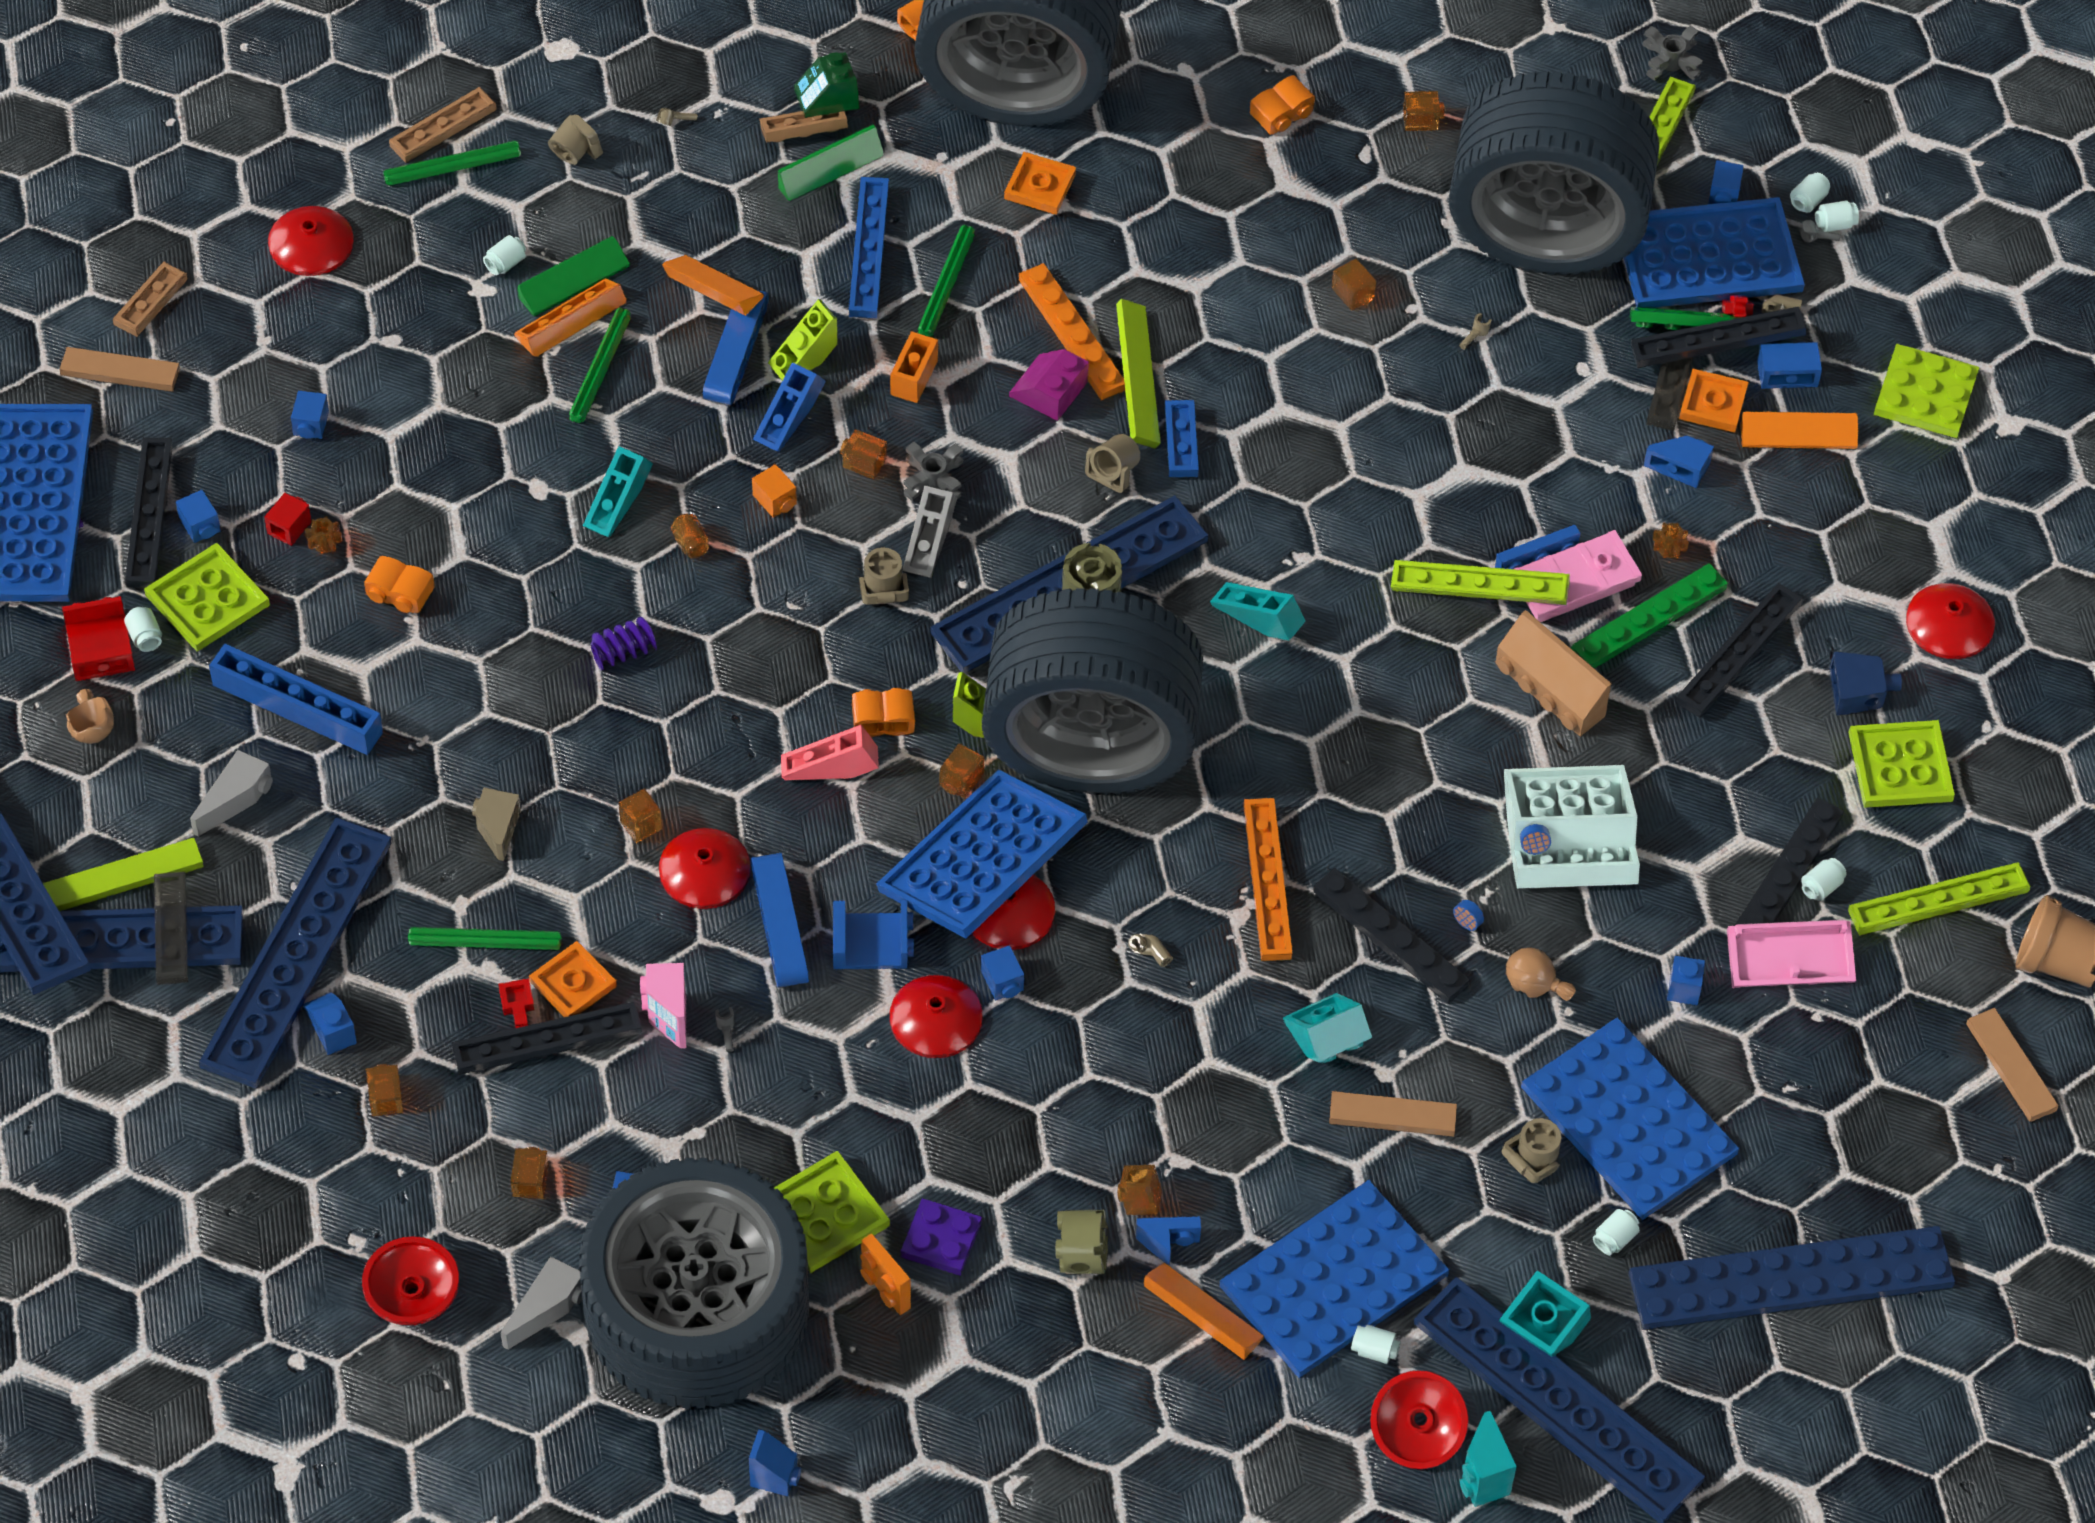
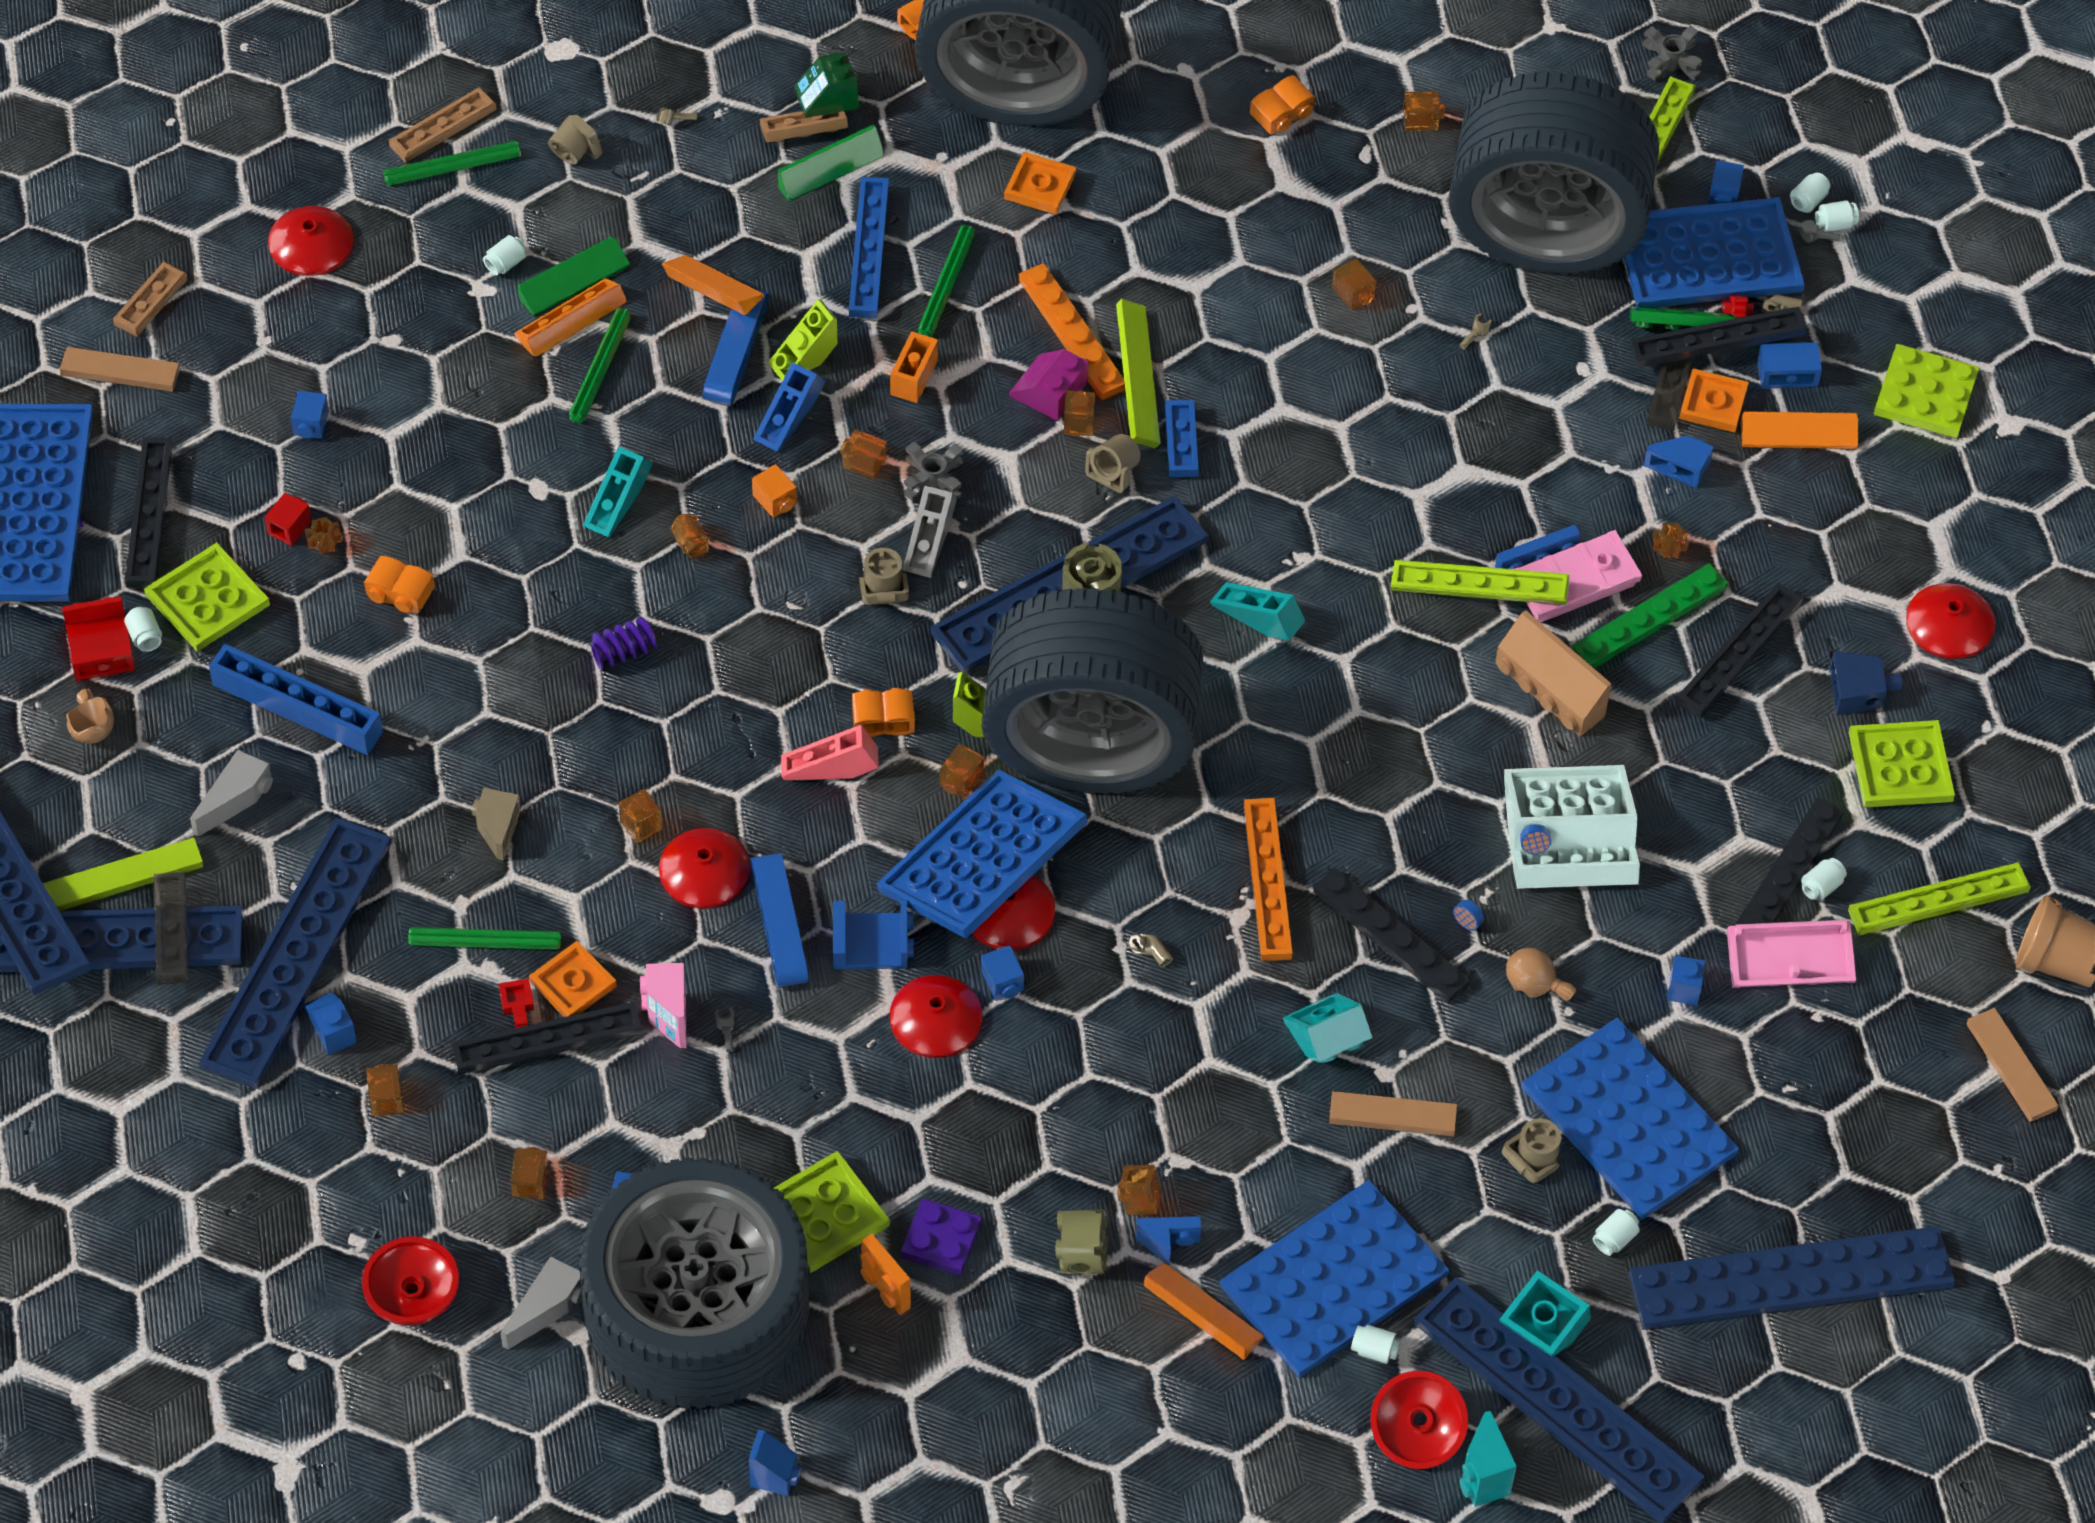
(198, 516): blue brick -> none
(1079, 413): none -> clear orange brick

